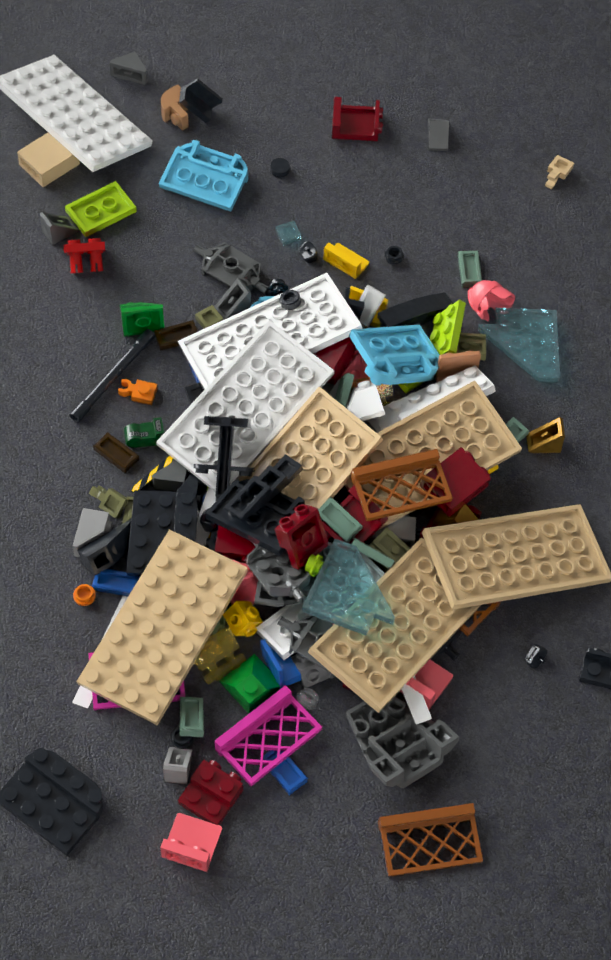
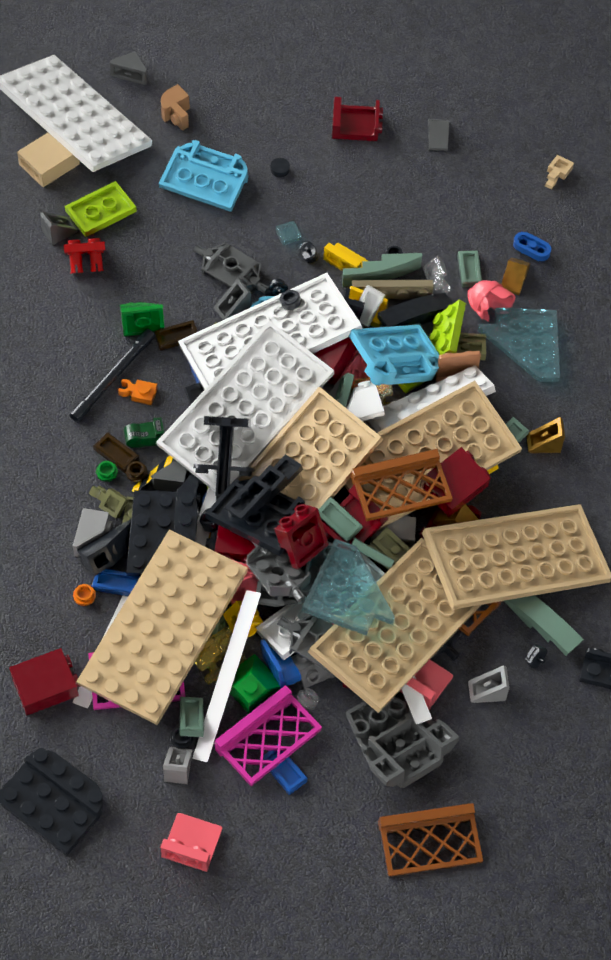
(44, 681): none -> dark red brick
(106, 471): none -> green plate
(136, 466): none -> dark brown plate
(199, 99): black panel -> none
(208, 317): olive plate -> none
(211, 792): dark red plate -> none
(226, 675): none -> white sticker
(314, 564): lime plate -> none
(388, 268): none -> sand green slope
(398, 288): none -> dark tan plate
(436, 271): none -> clear plate
(490, 686): none -> light grey slope
(515, 275): none -> pearl gold slope
(534, 246): none -> blue plate
(546, 622): none -> sand green slope

